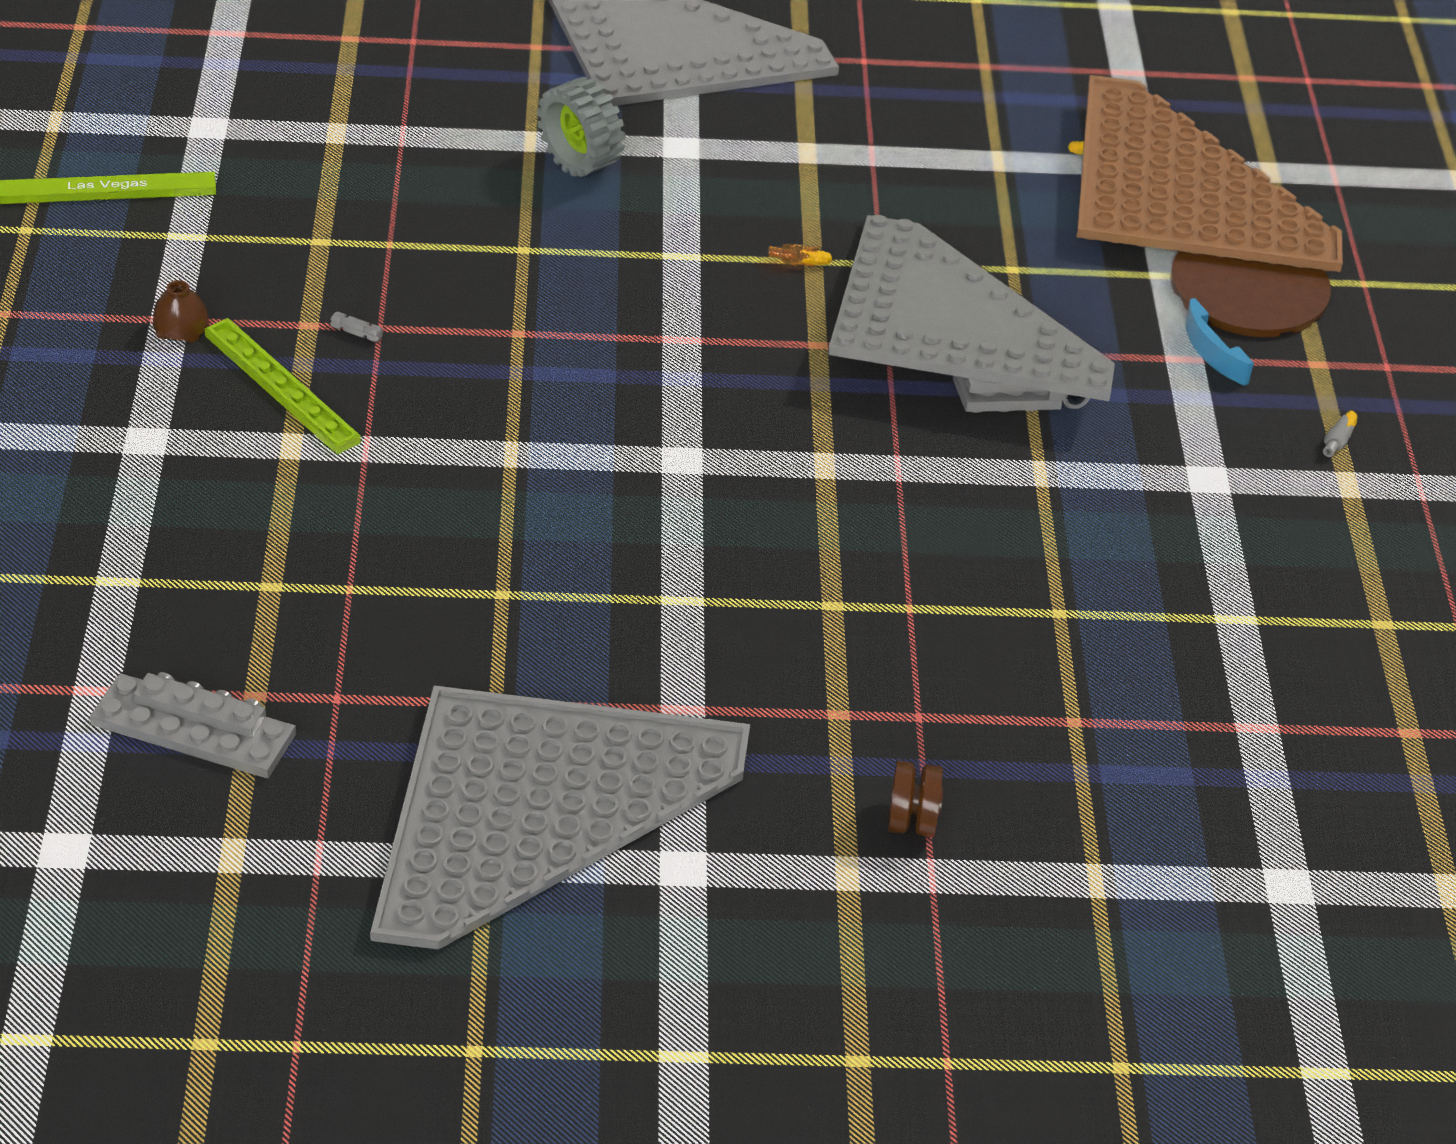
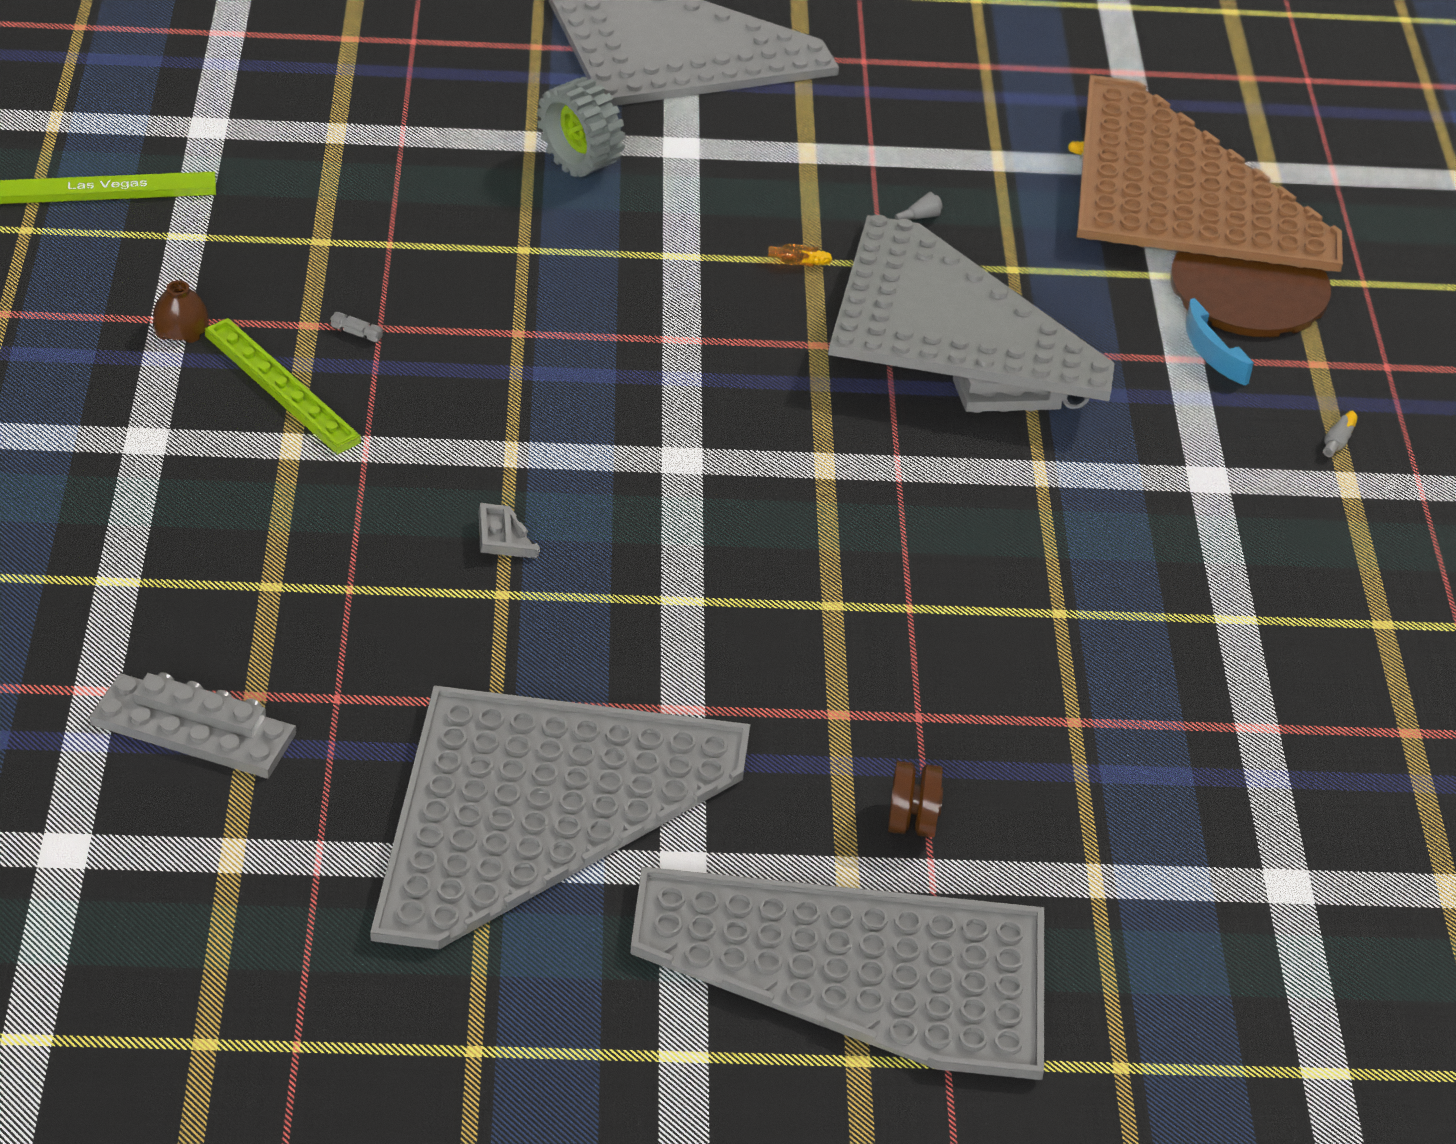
(502, 532): none -> light grey wing
(893, 969): none -> light grey wing
(928, 206): none -> light grey cone

